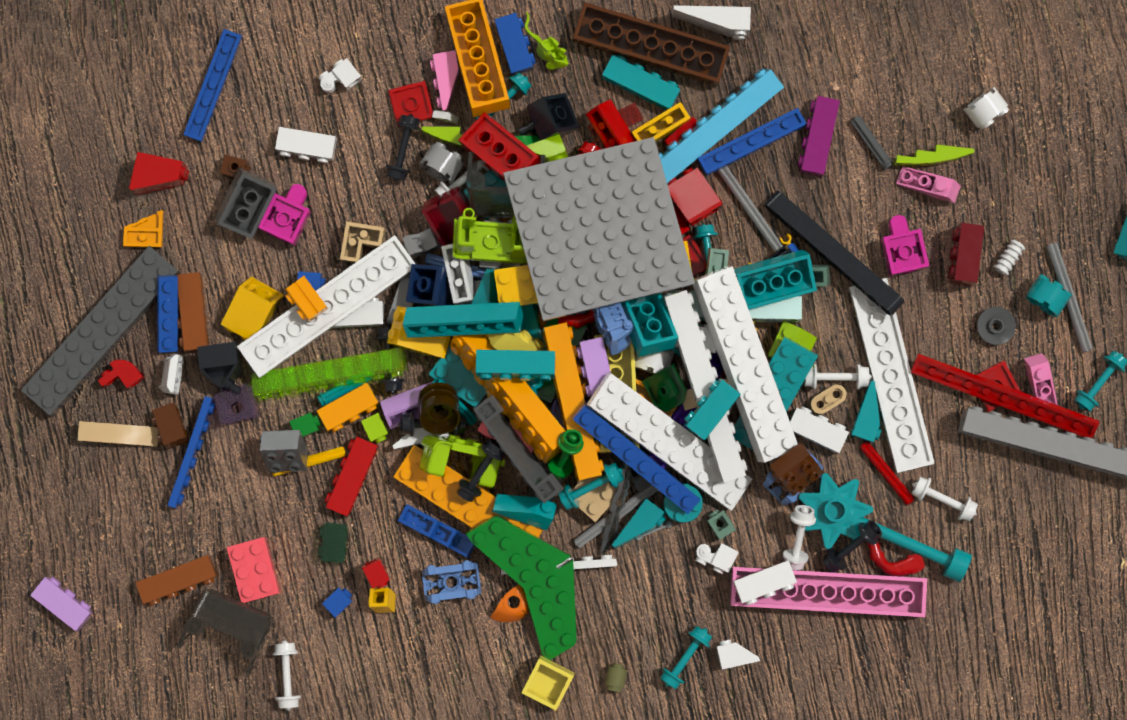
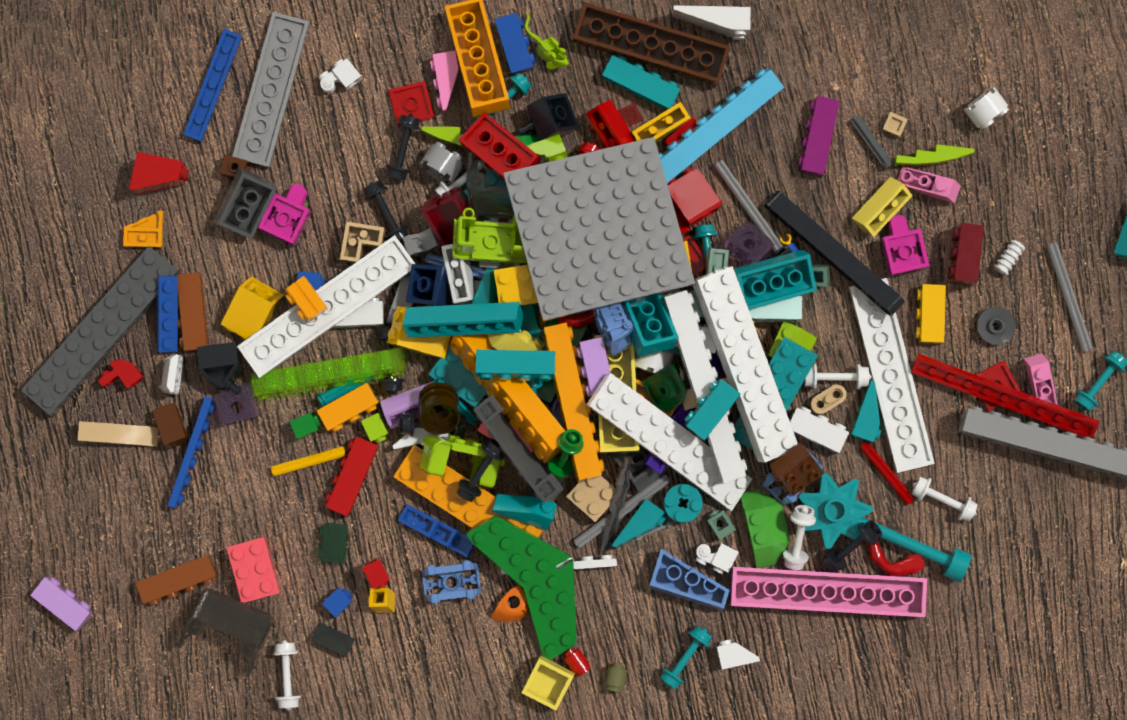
(271, 89): none -> light grey plate
(284, 451): dark grey brick -> none
(305, 145): white brick -> none
(333, 639): none -> pearl dark grey slope
(375, 191): none -> black piece
(445, 116): white tile -> none
(569, 497): teal piece -> none
(576, 661): none -> red brick
(636, 458): blue plate -> none
(684, 582): none -> medium blue wedge
(750, 236): none -> clear purple brick
(752, 141): blue plate -> none
(765, 527): none -> bright green wedge
(765, 582): white brick -> none
(882, 206): none -> light yellow brick
(894, 124): none -> tan plate
(931, 314): none -> yellow brick
(1048, 295): teal brick -> none

